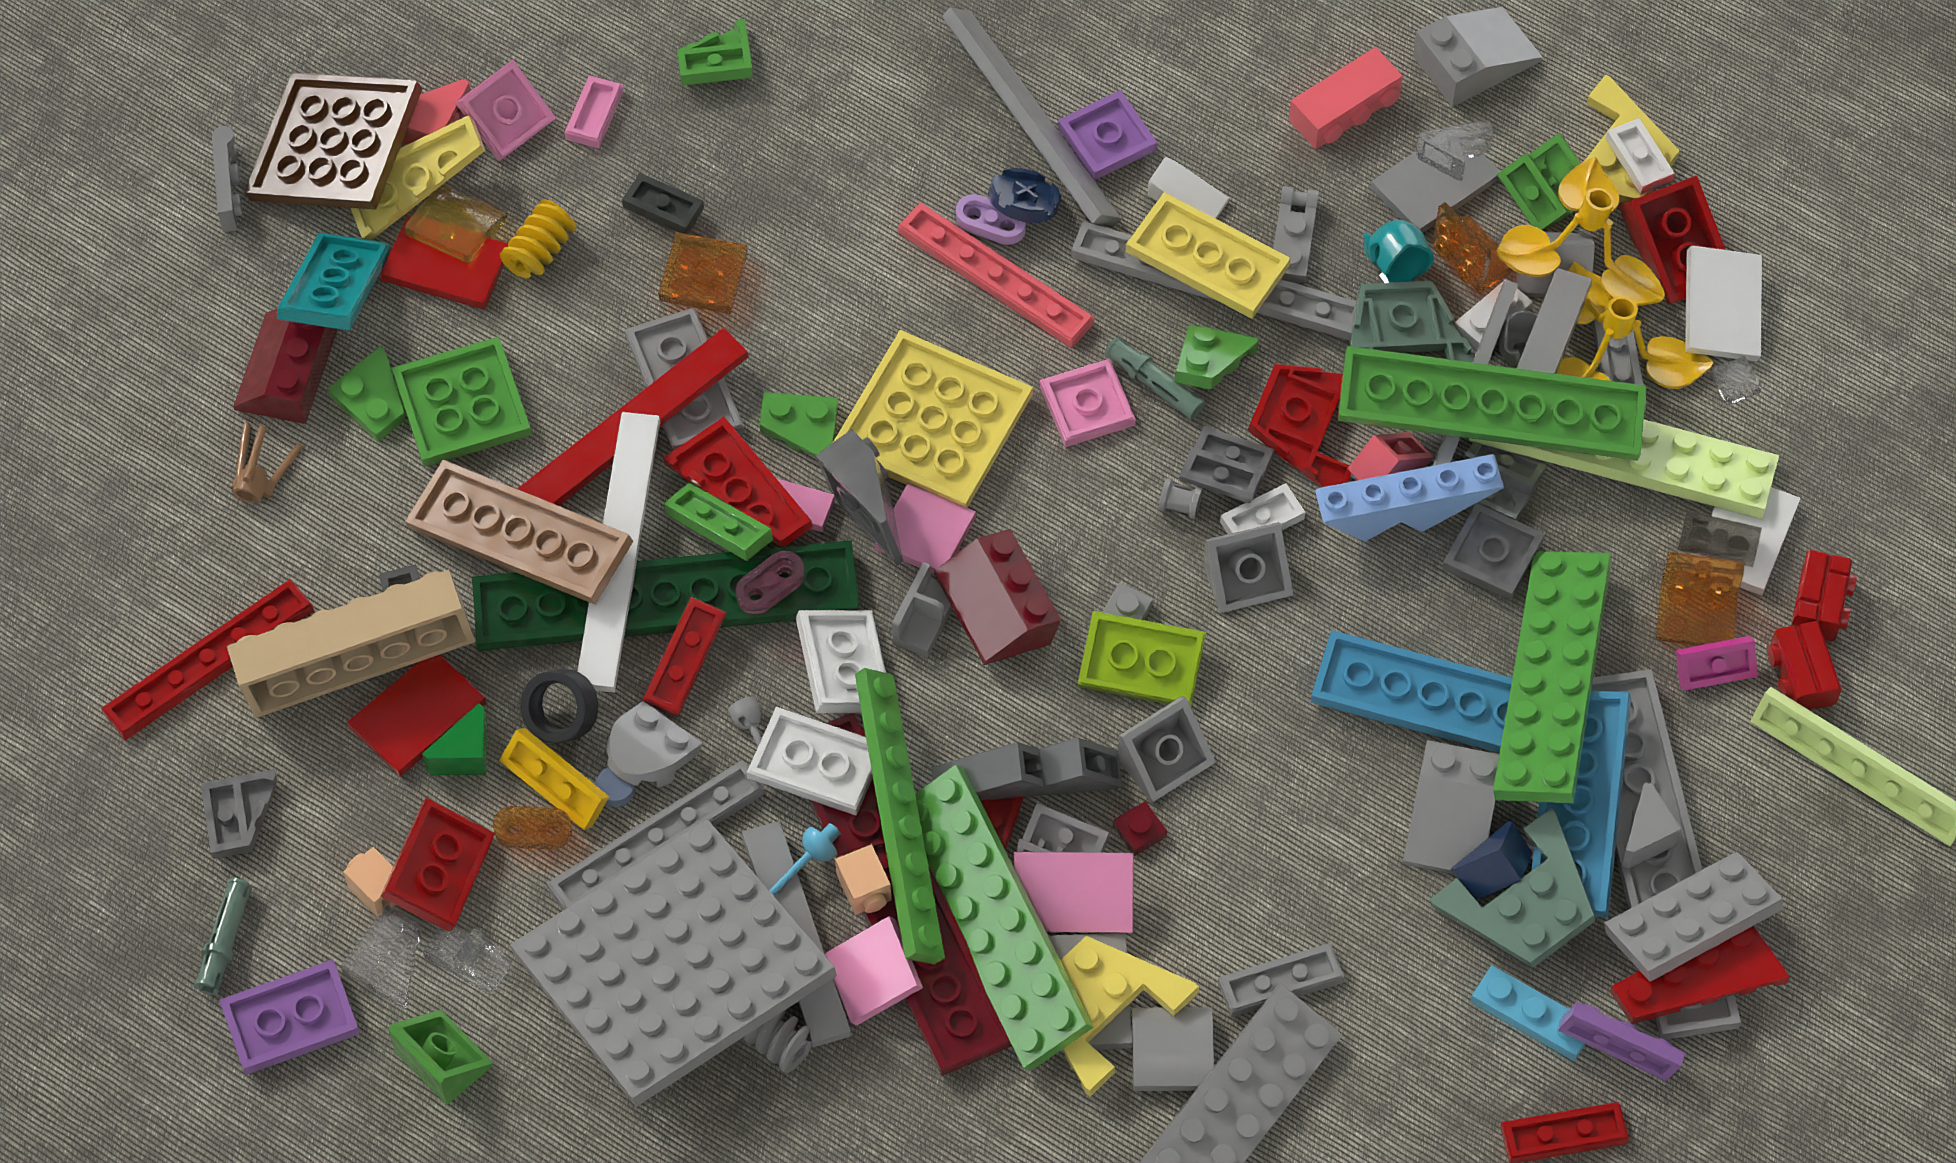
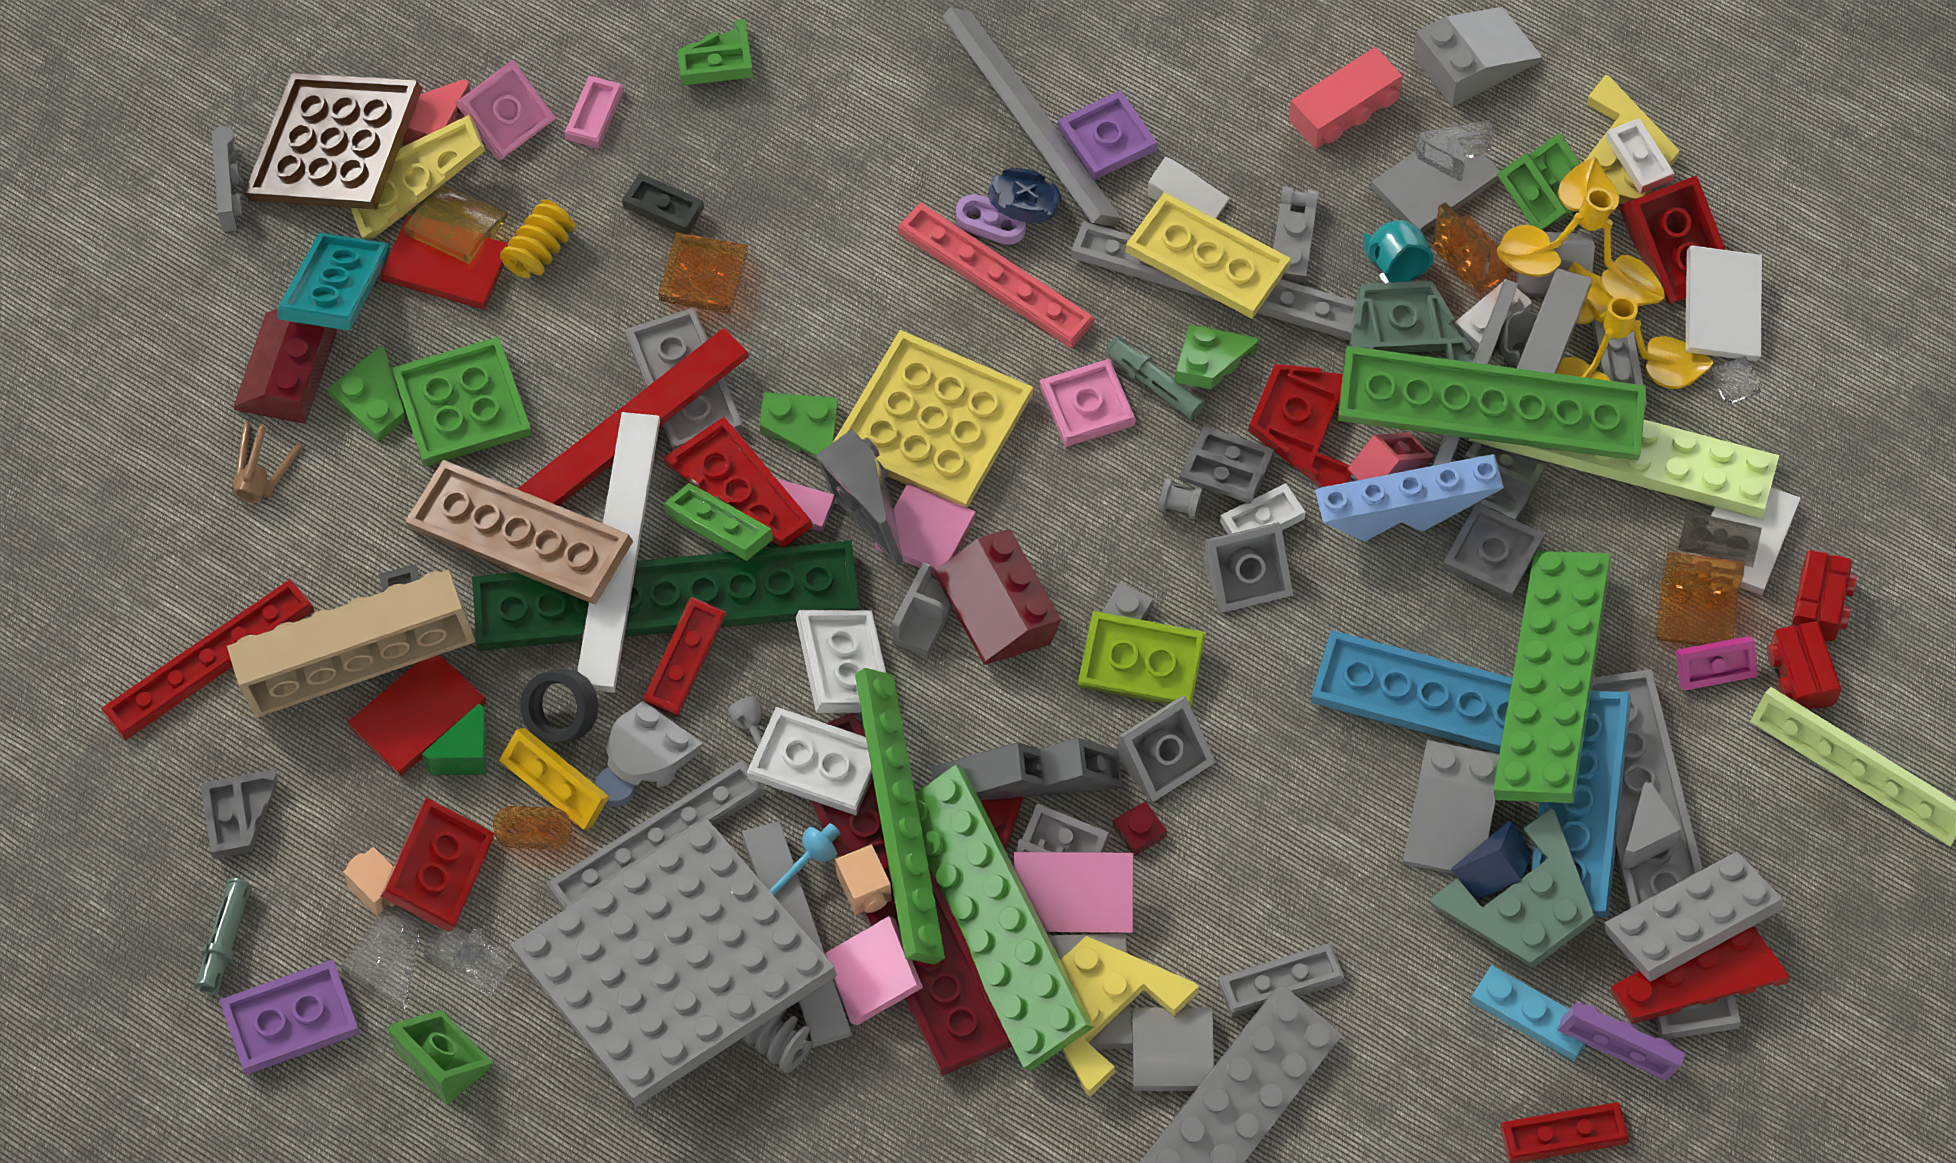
(767, 582): clear pink plate -> none

